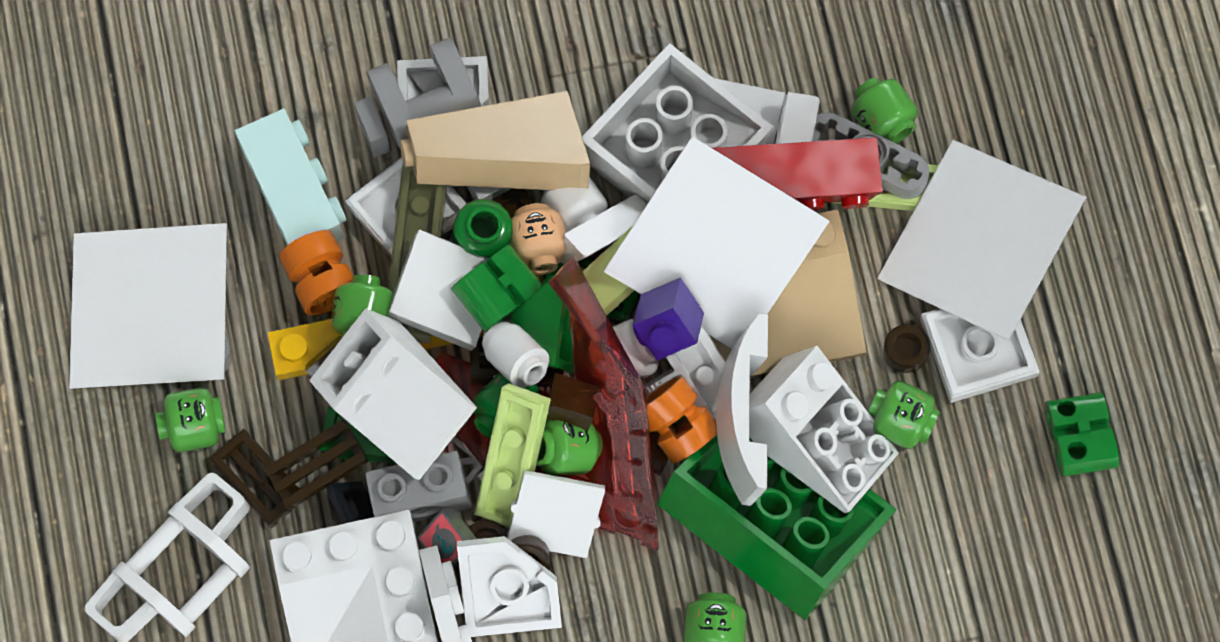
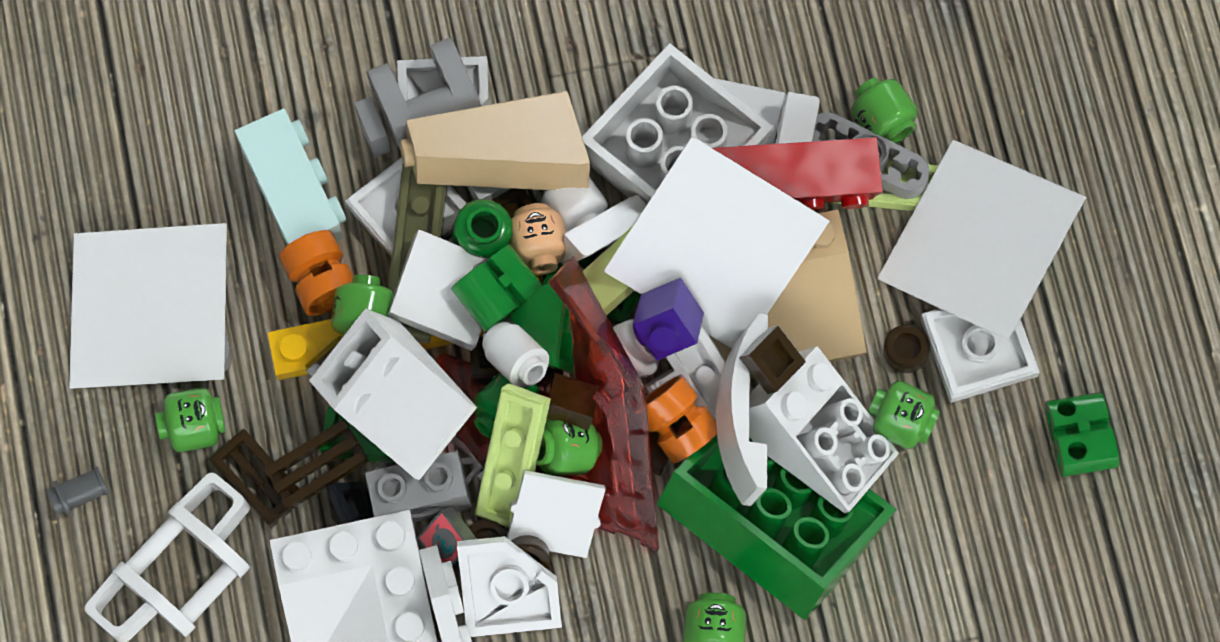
(77, 491): none -> dark grey pin
(772, 359): none -> dark brown tile

